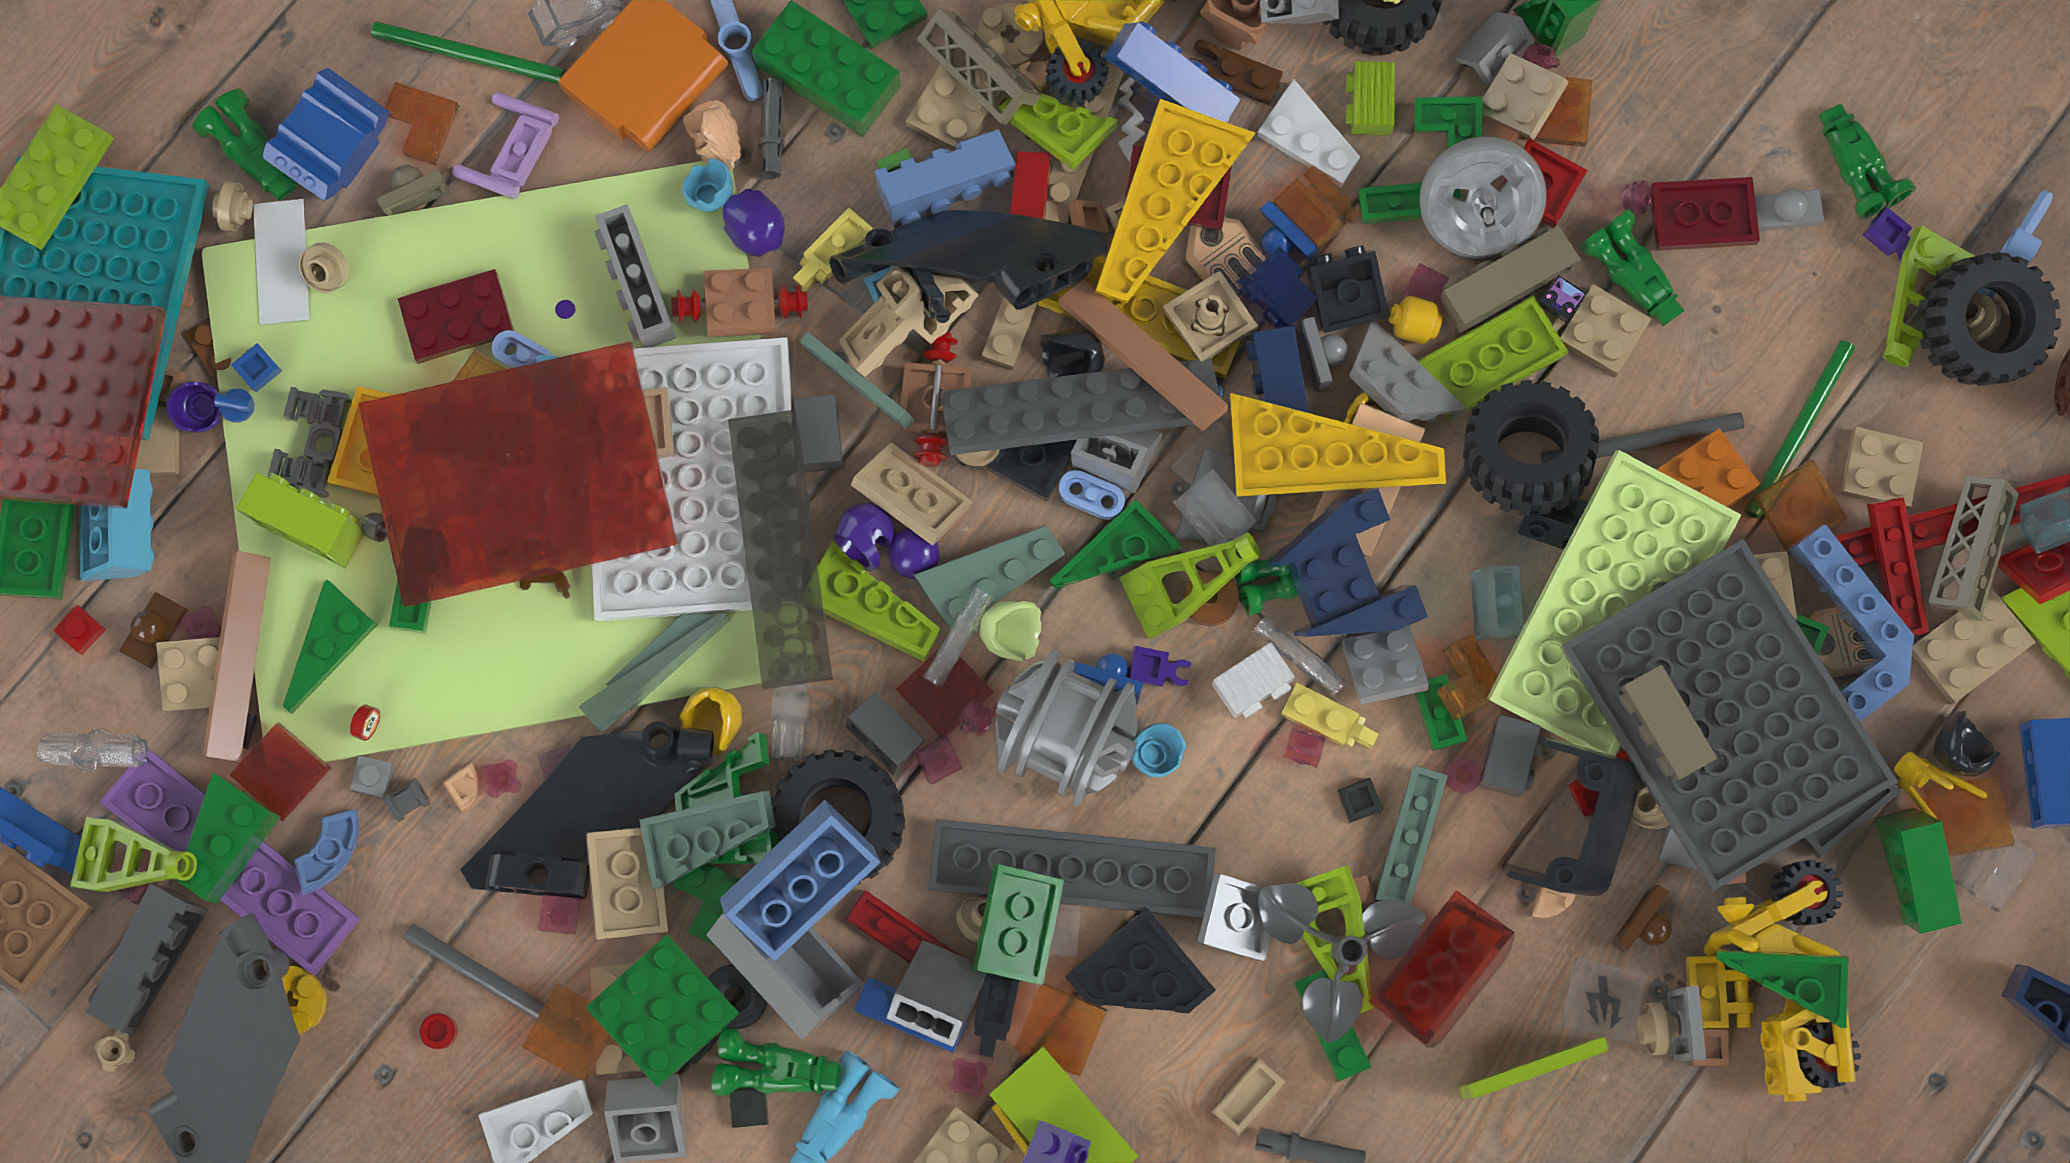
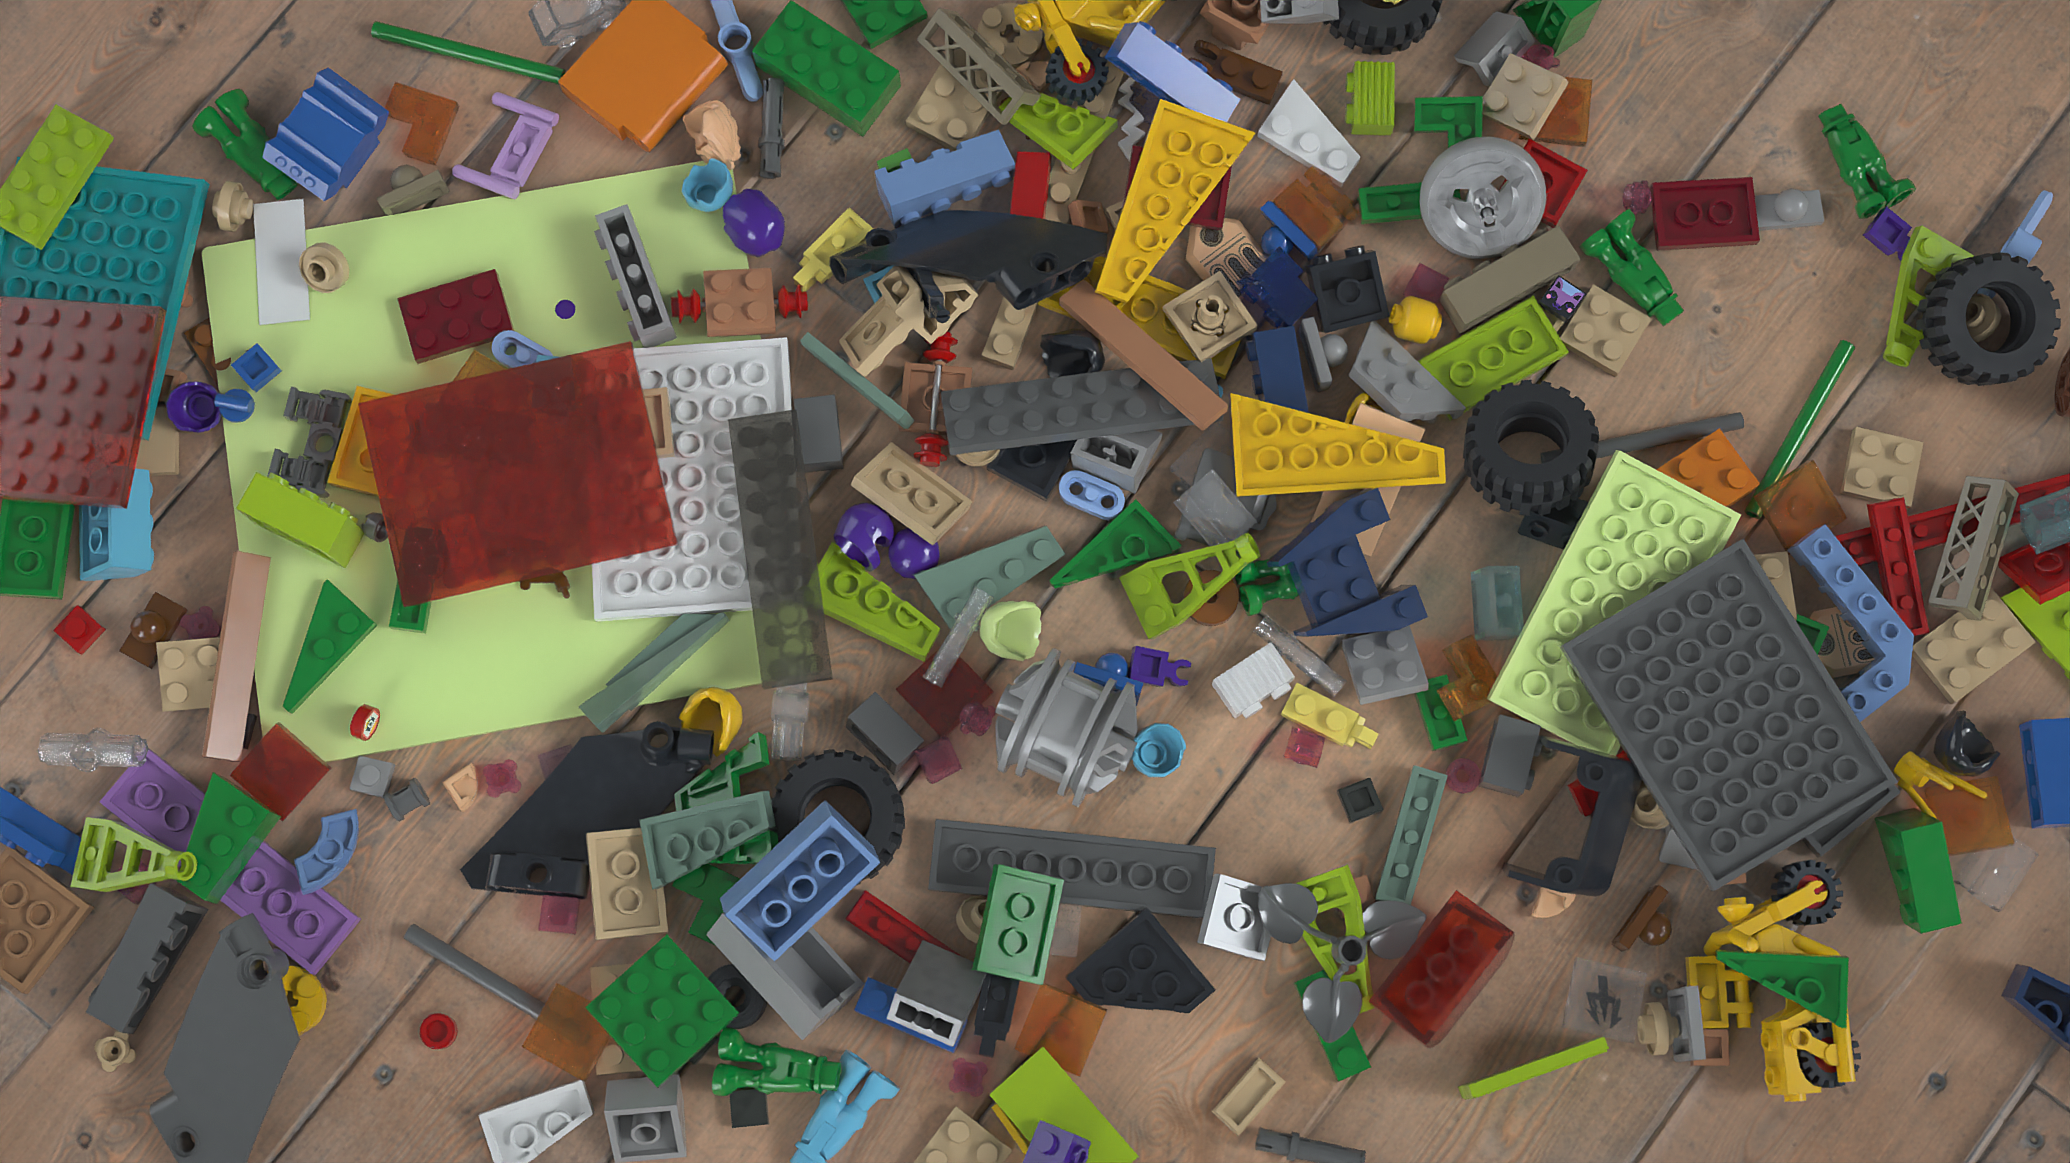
(1666, 723): dark tan brick -> none

